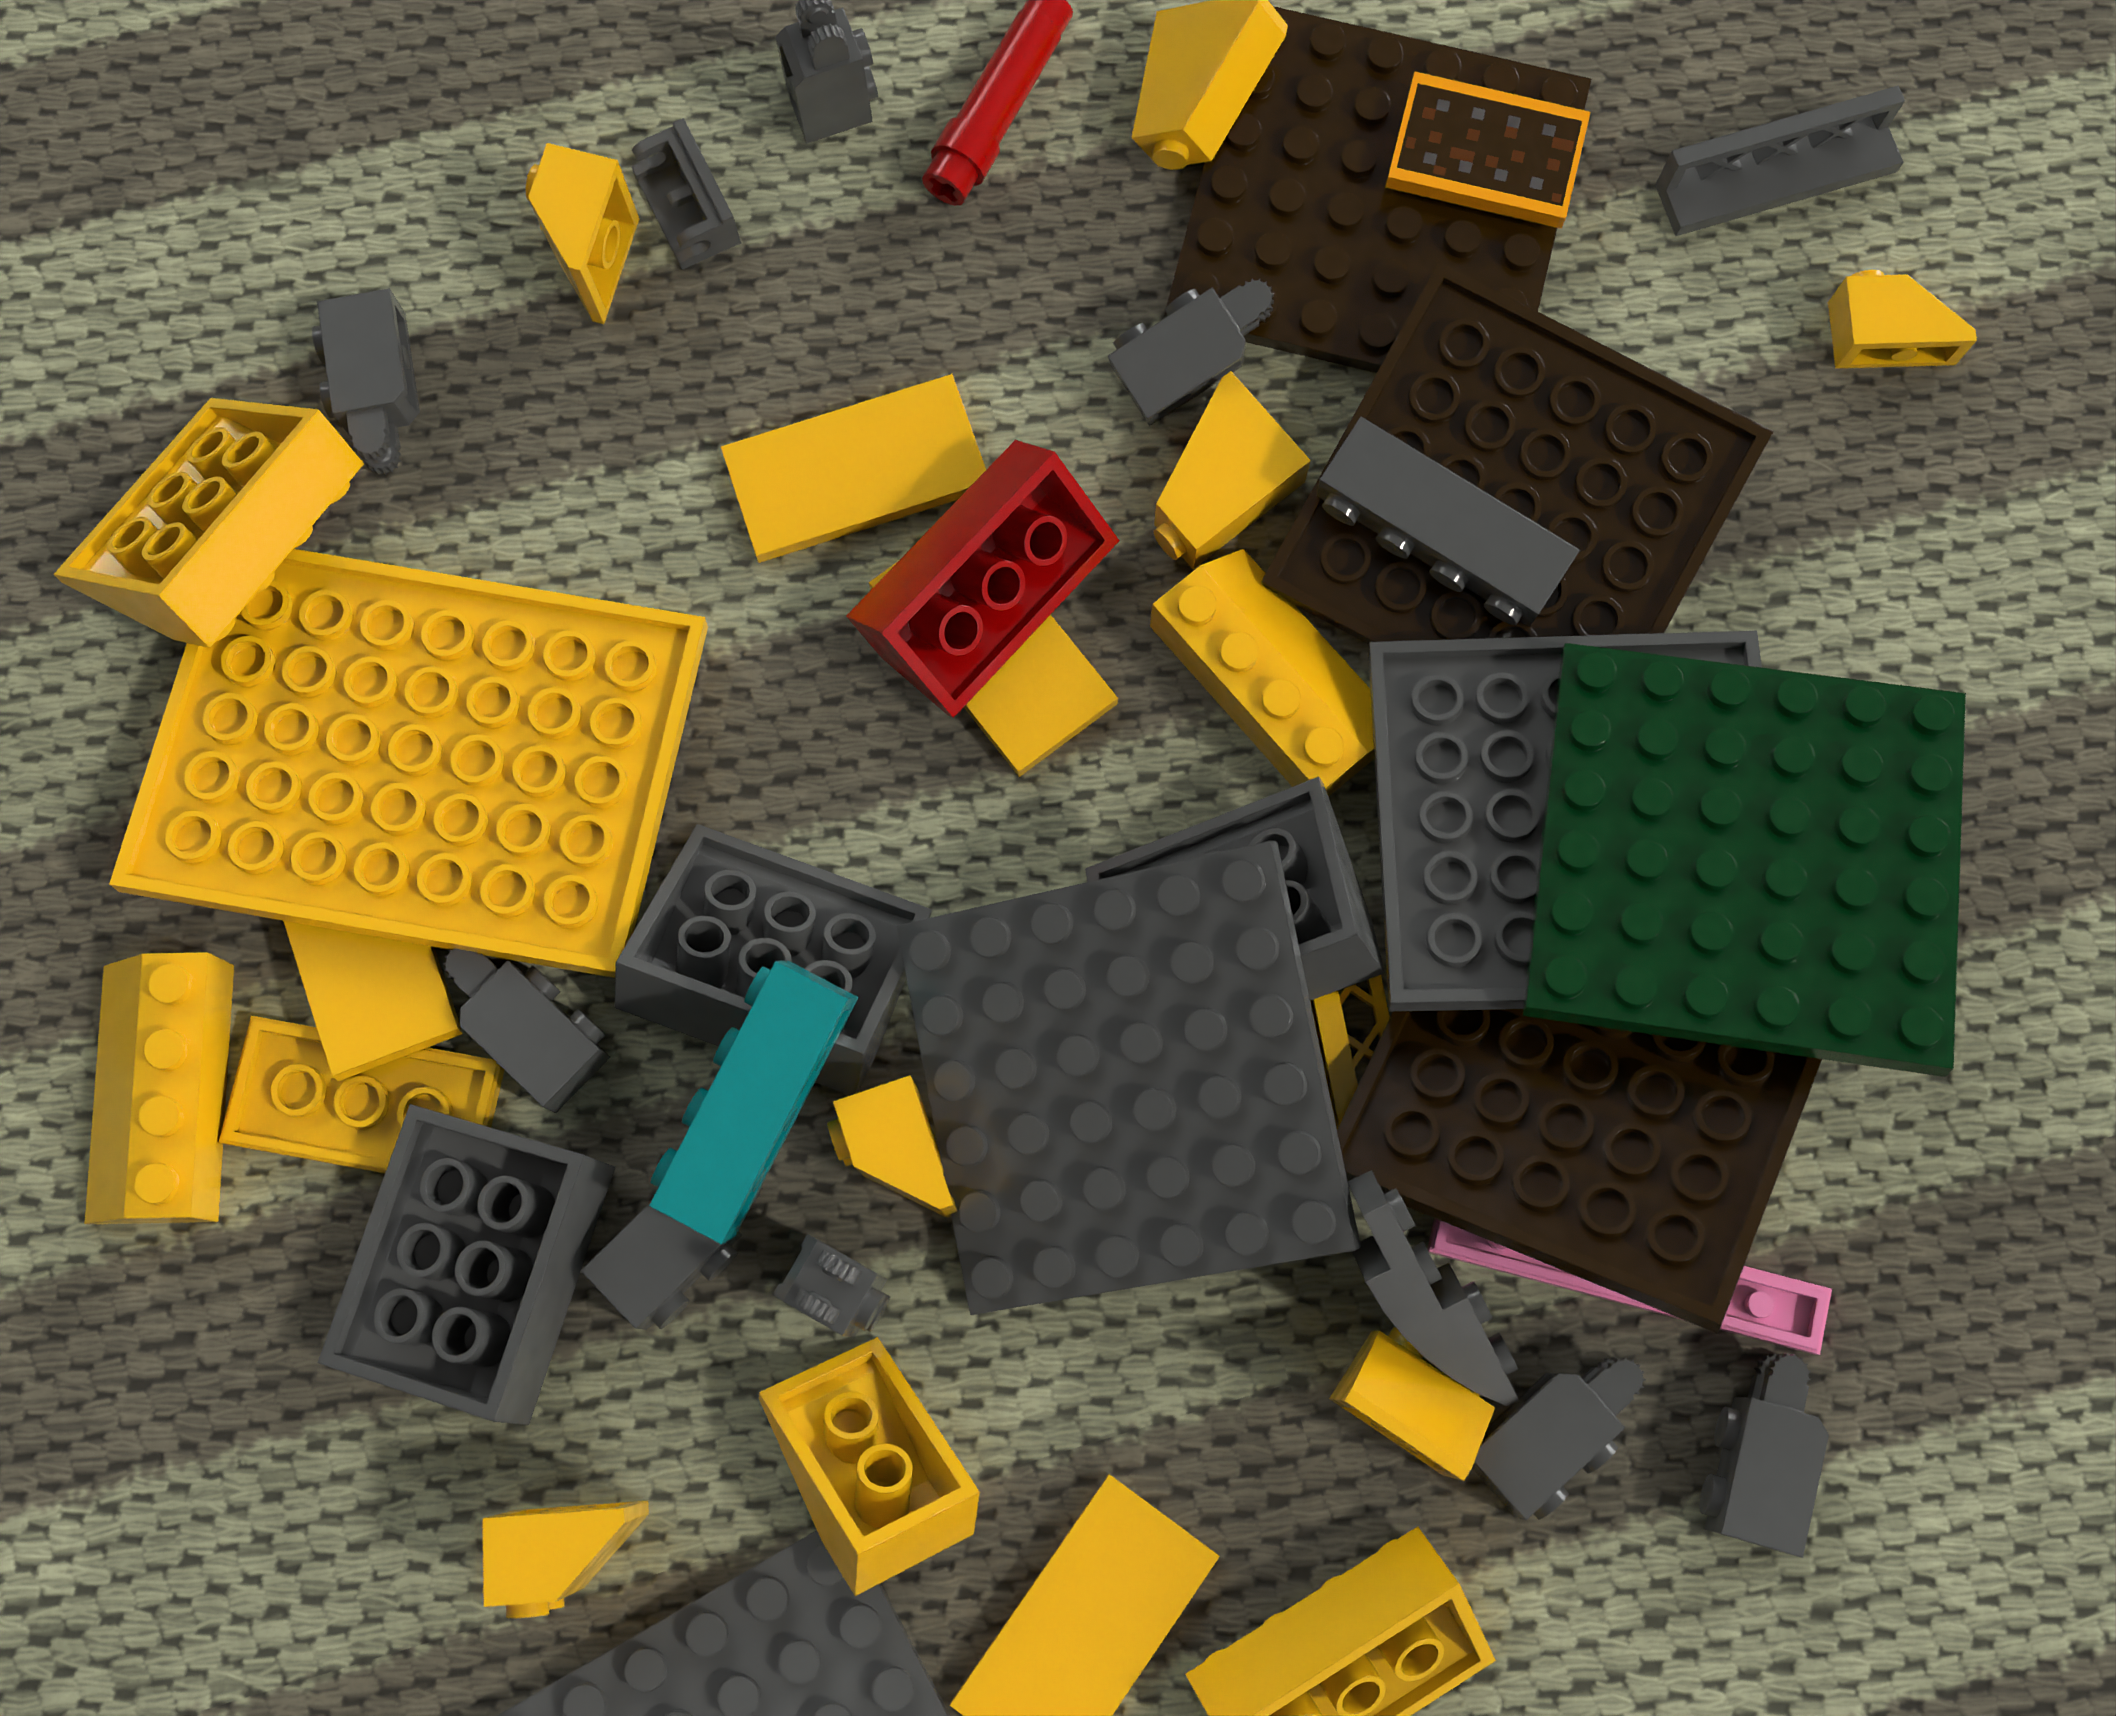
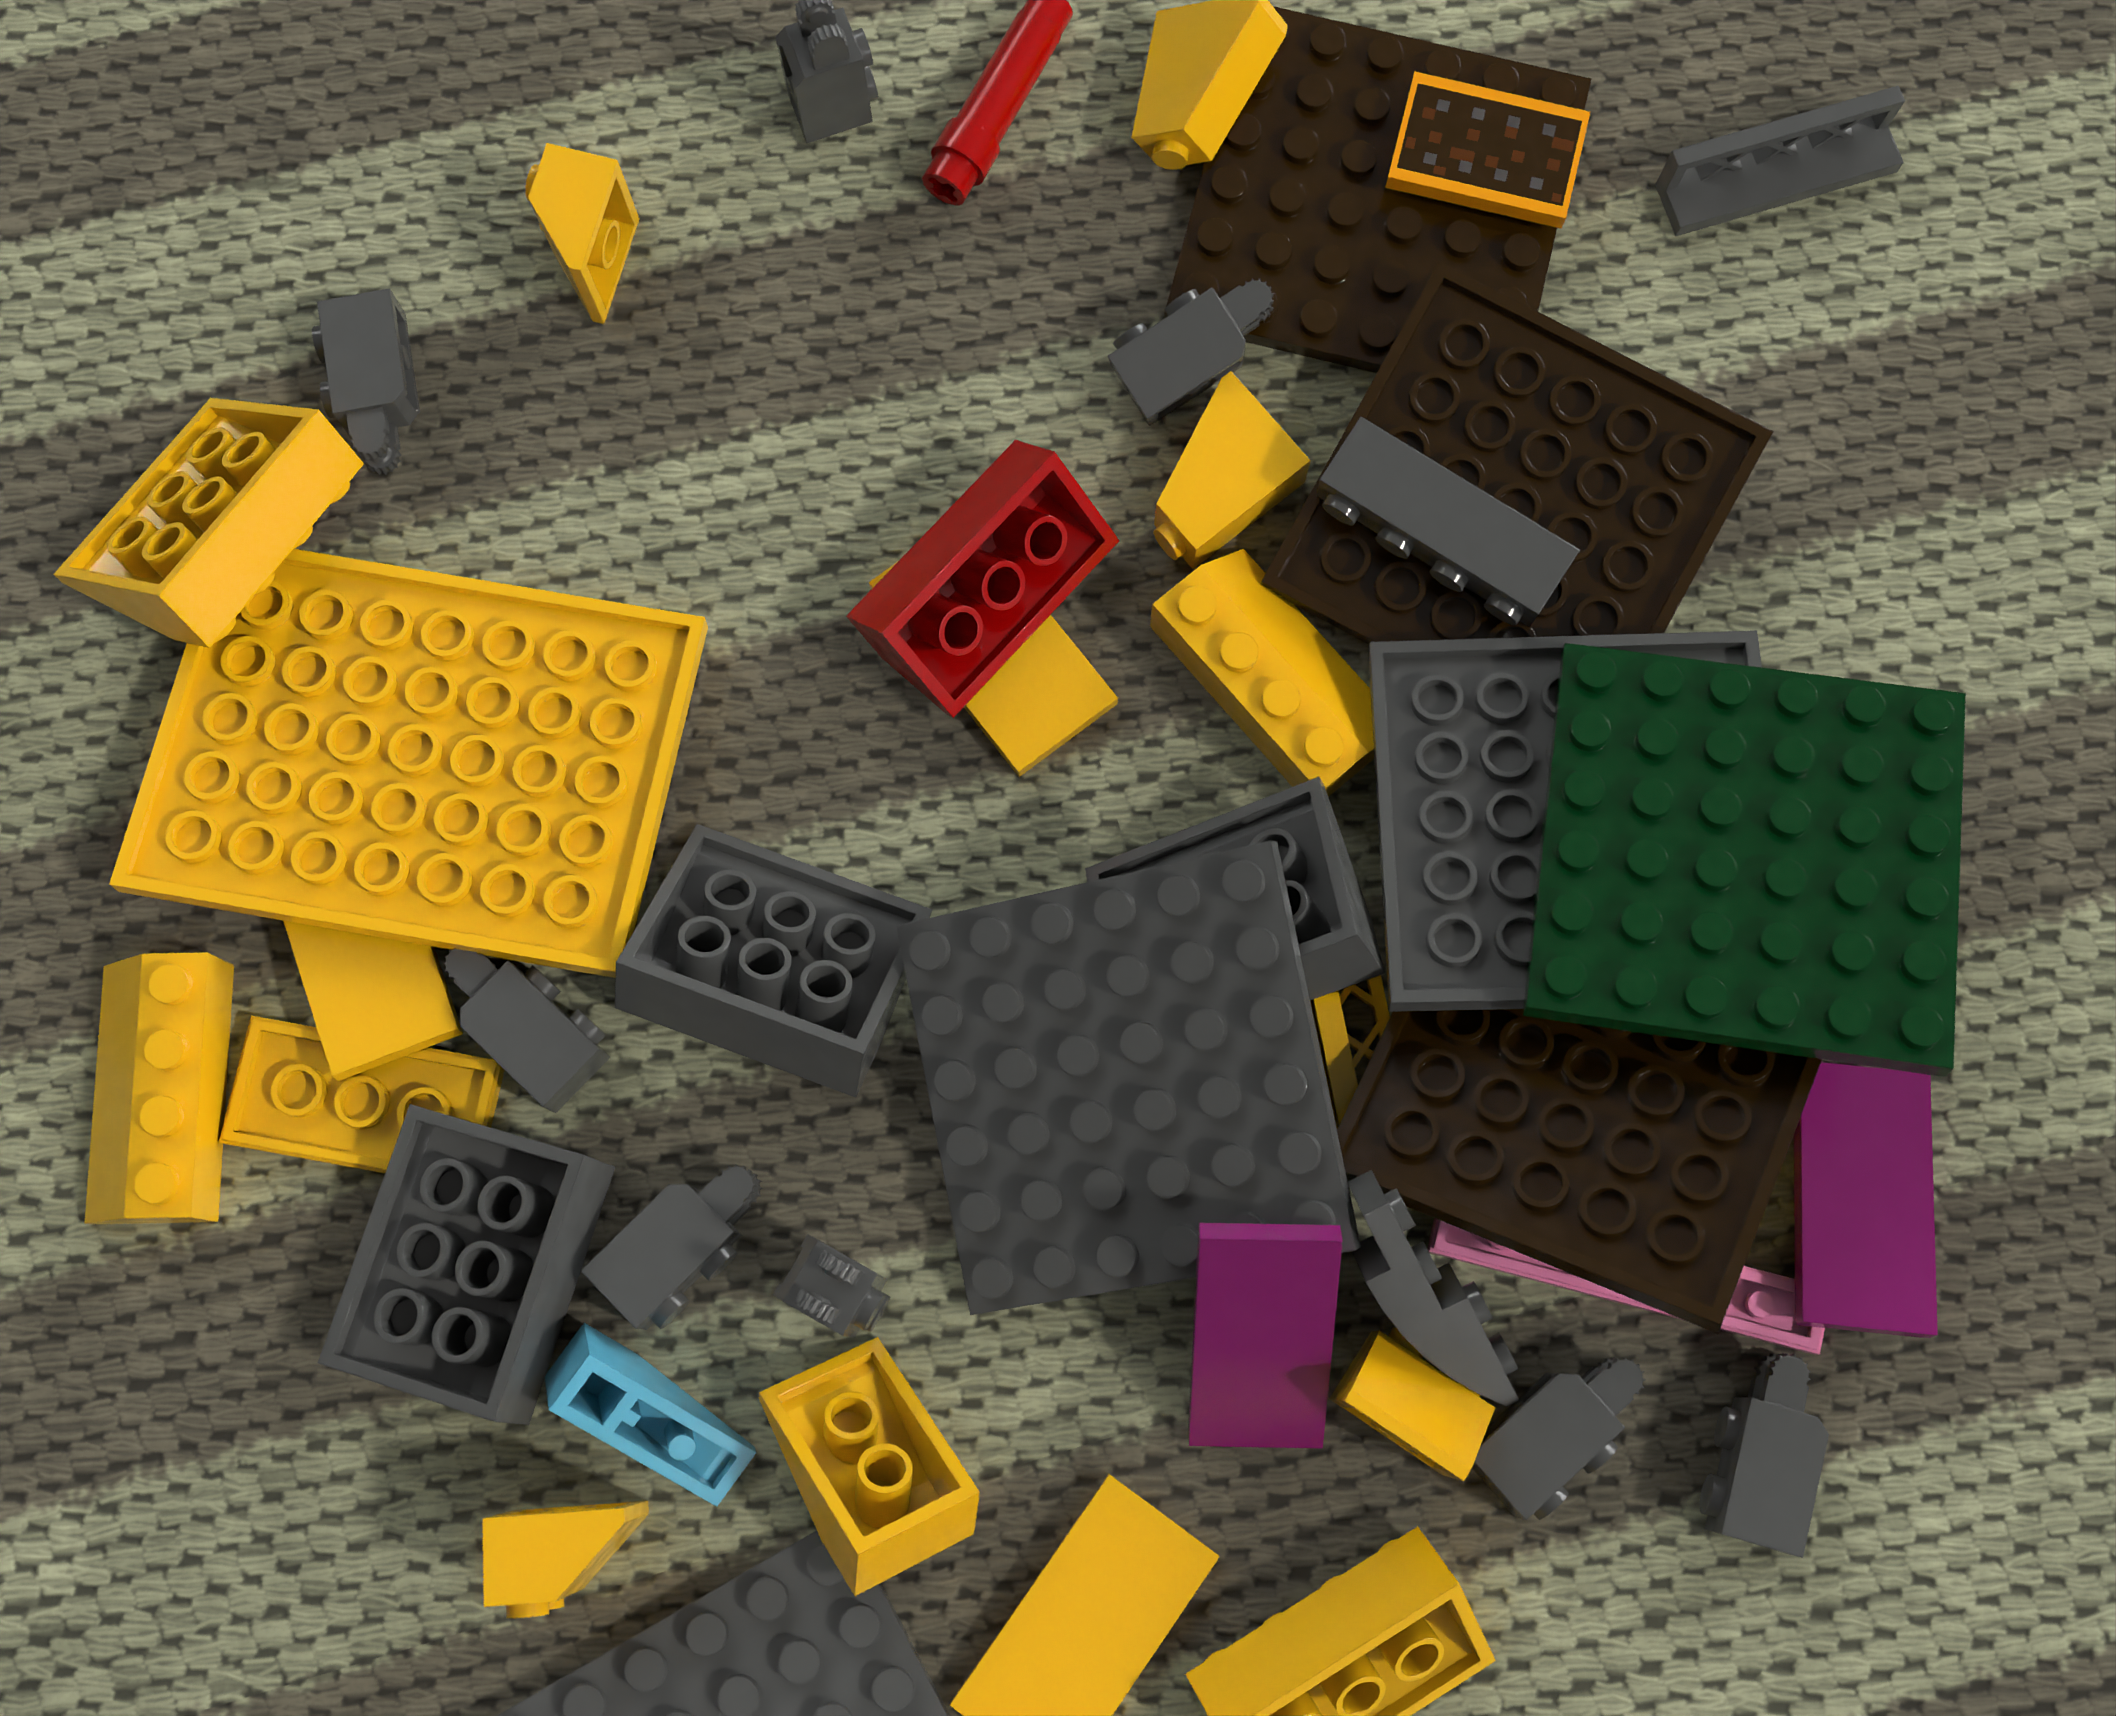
(644, 1415): none -> medium azure slope
(684, 195): dark grey hinge -> none
(752, 1101): teal brick -> none
(854, 467): yellow tile -> none
(892, 1143): yellow slope -> none
(1263, 1334): none -> magenta tile
(1865, 1203): none -> magenta tile
(1894, 324): yellow slope -> none

